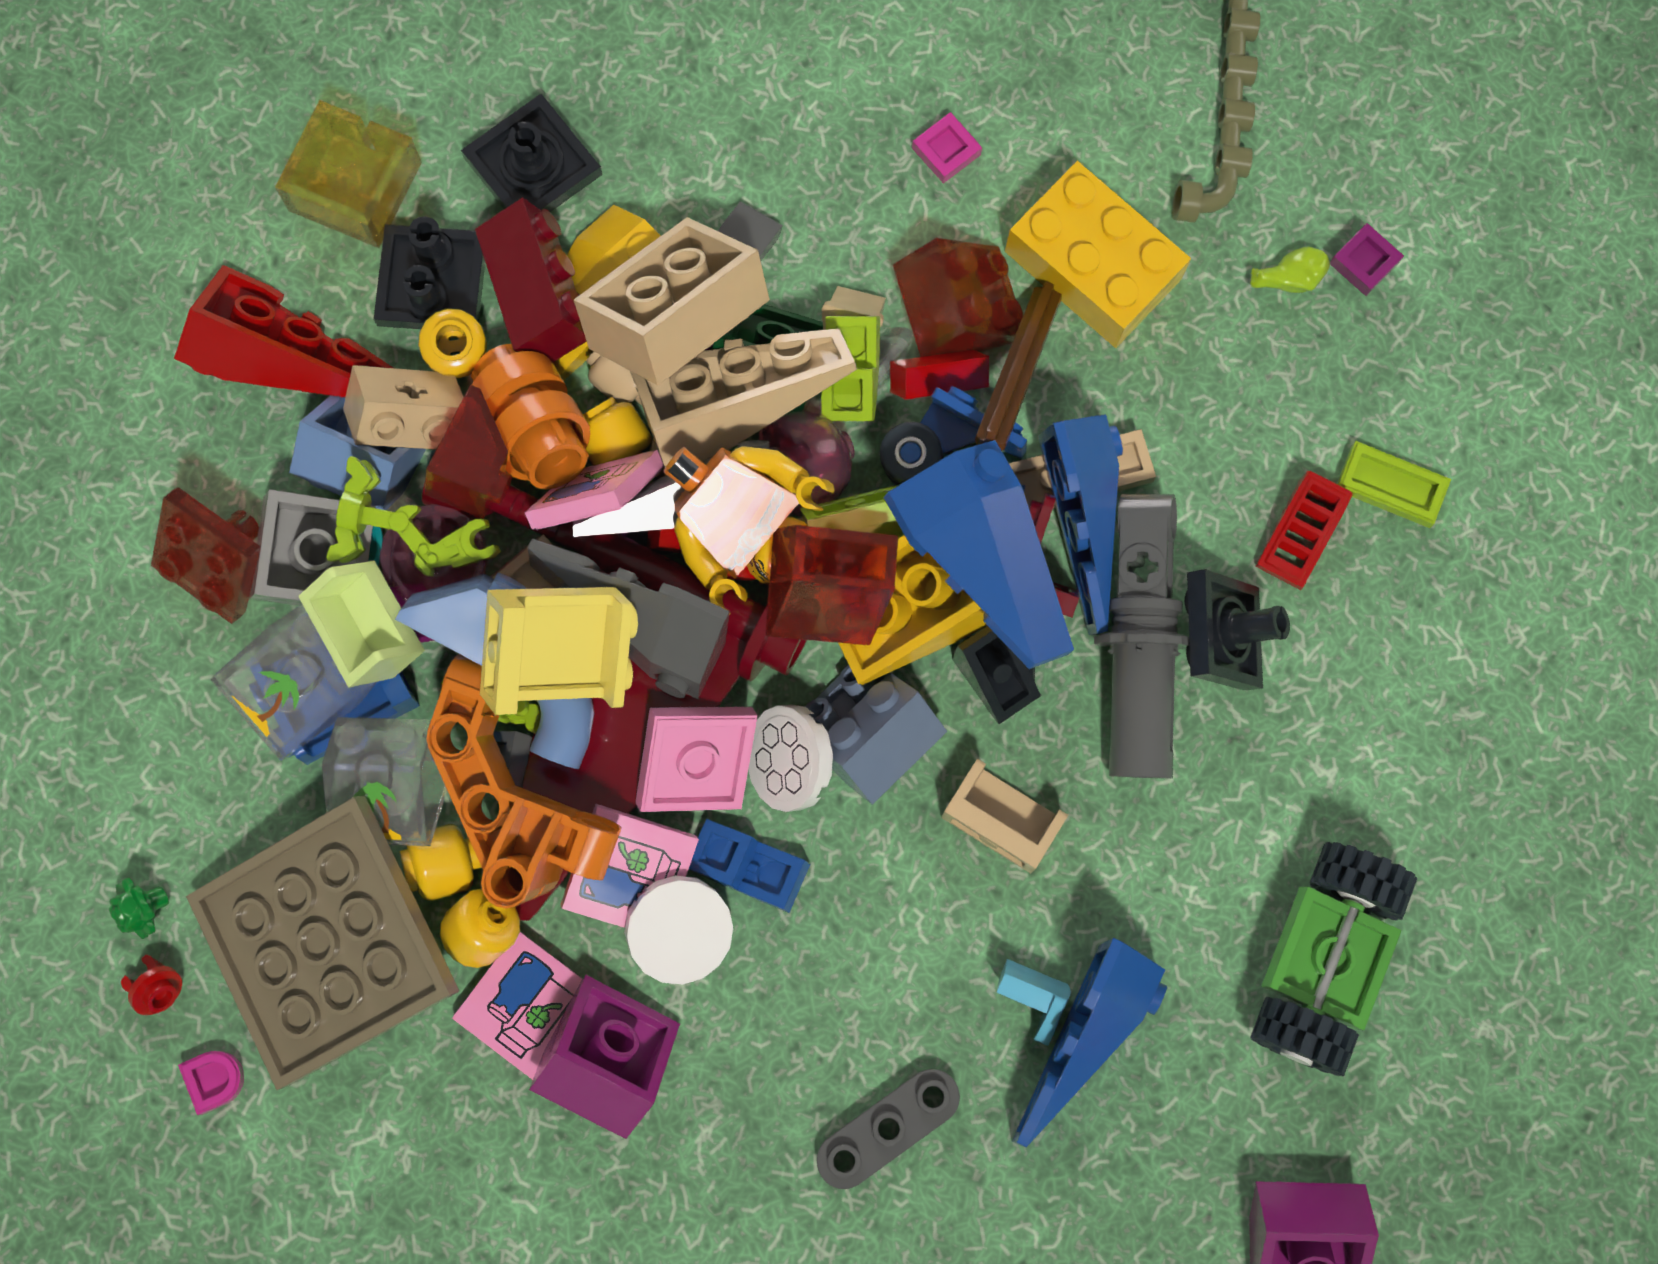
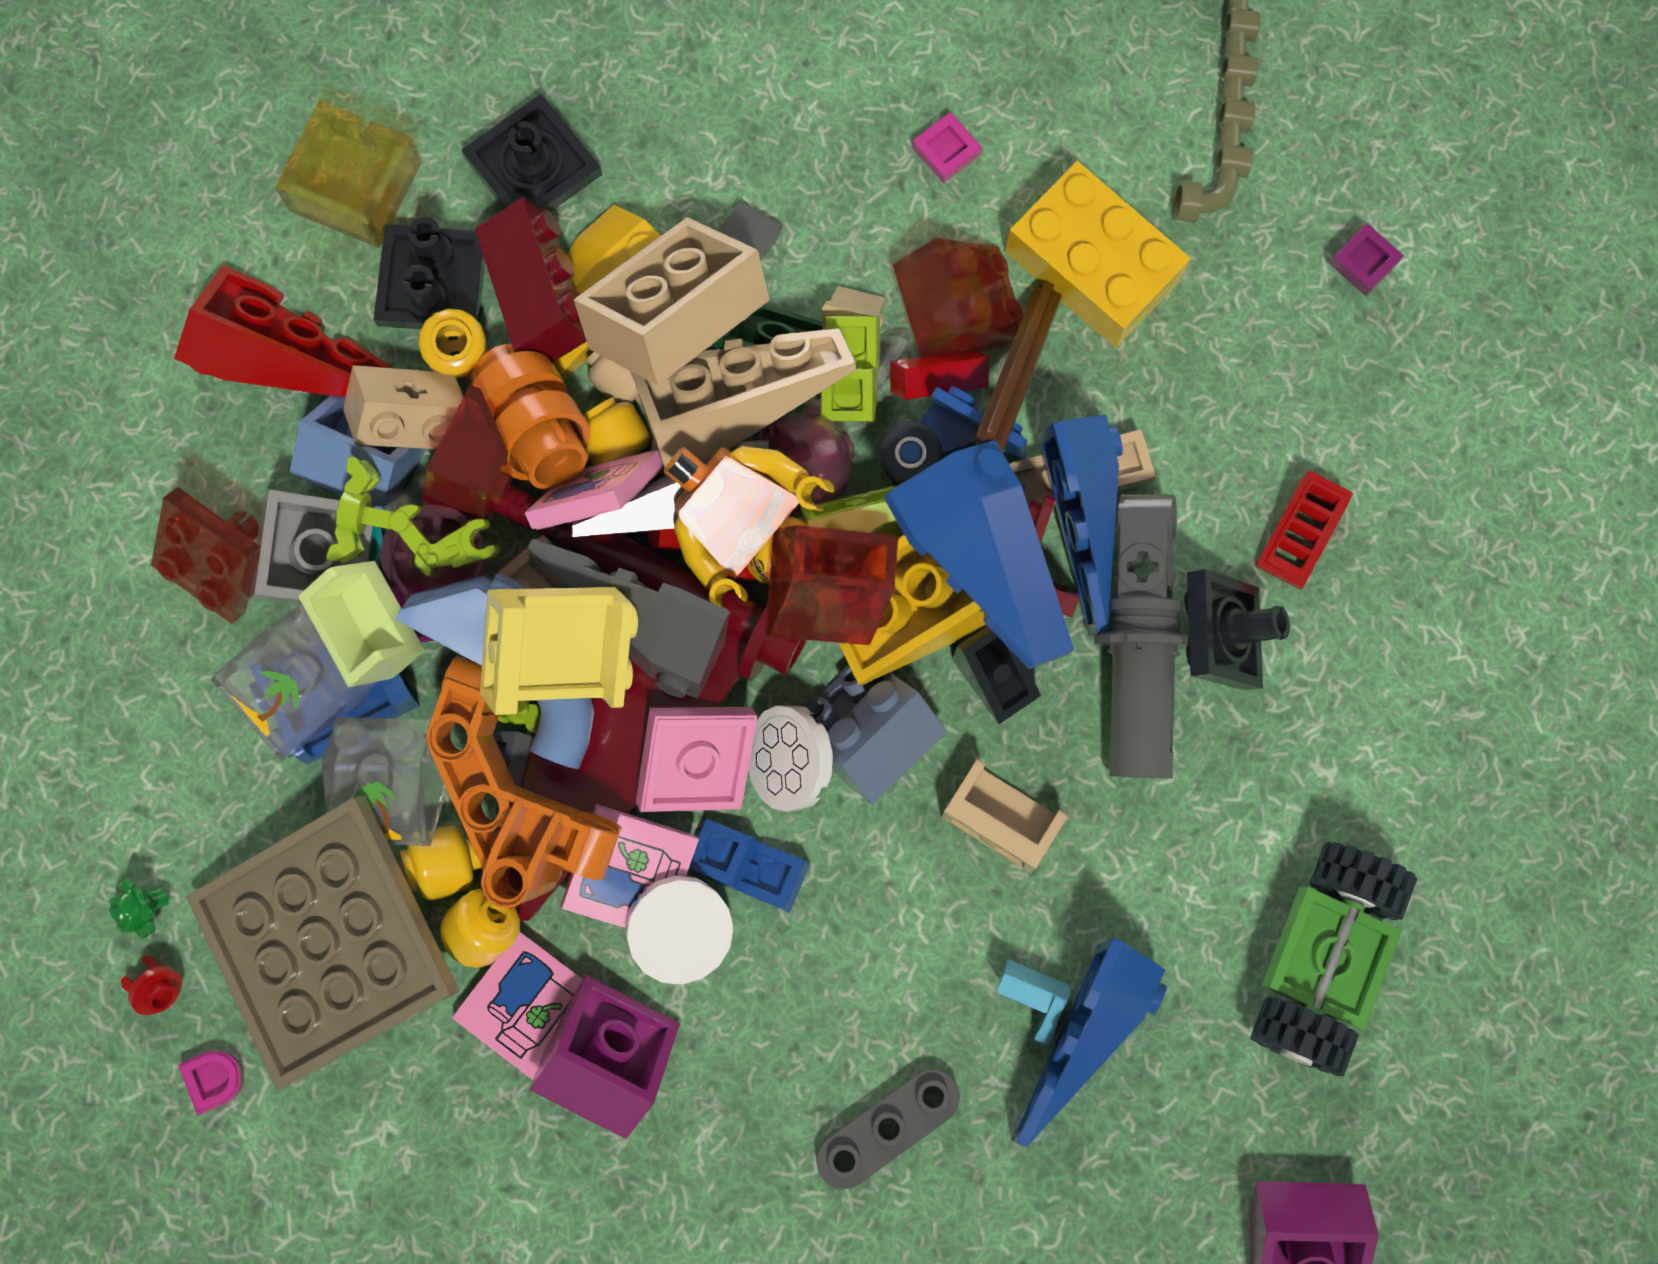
(1295, 273): lime animal -> none
(1393, 484): lime tile -> none

